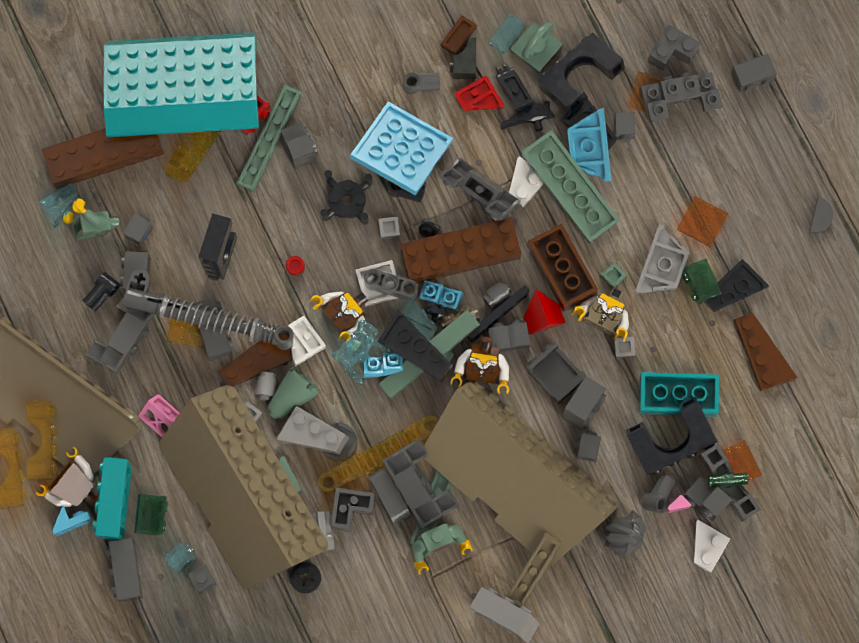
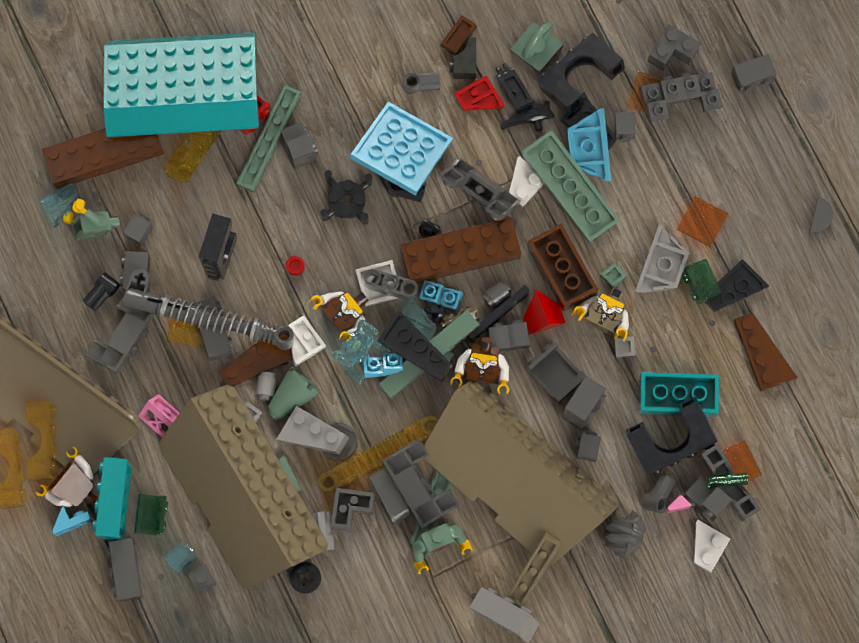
(389, 227): light grey plate -> none
(507, 34): clear light blue tile -> none

